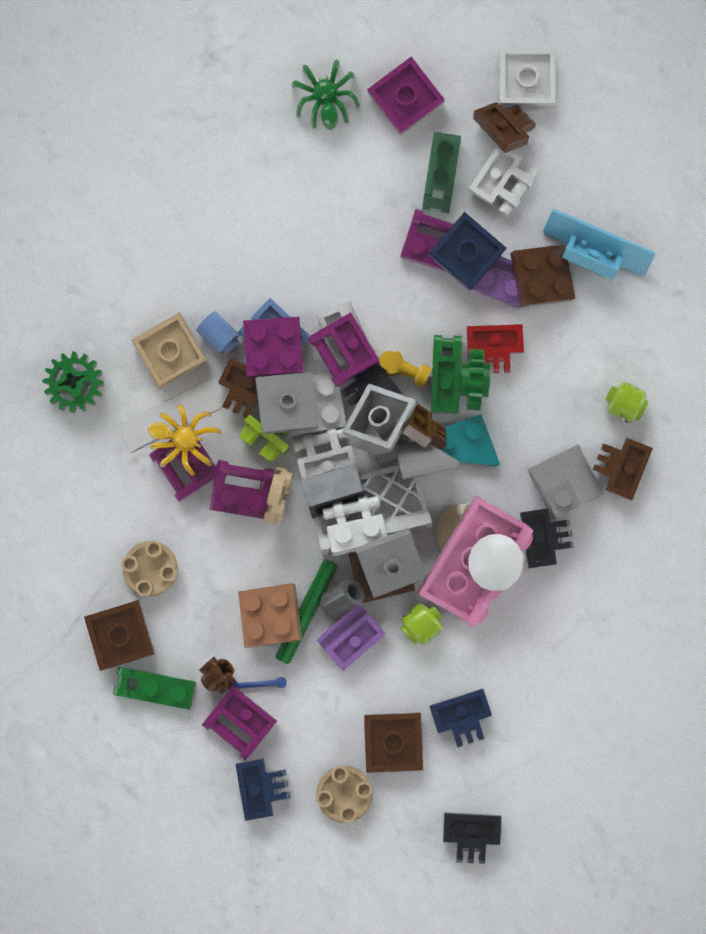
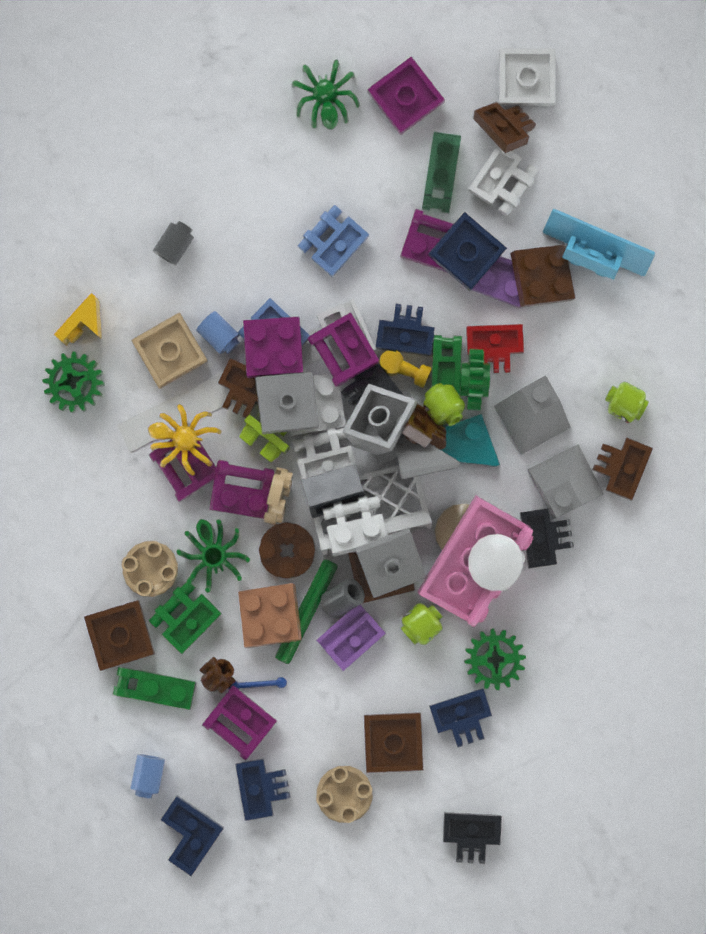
(85, 315): none -> yellow slope
(147, 775): none -> medium blue brick
(174, 242): none -> dark grey brick
(191, 623): none -> green plate
(198, 833): none -> dark blue plate
(213, 554): none -> green animal
(303, 550): none -> reddish brown plate
(339, 246): none -> medium blue plate
(405, 333): none -> dark blue hinge
(444, 404): none -> lime head
(507, 658): none -> green gear
(533, 415): none -> light grey slope

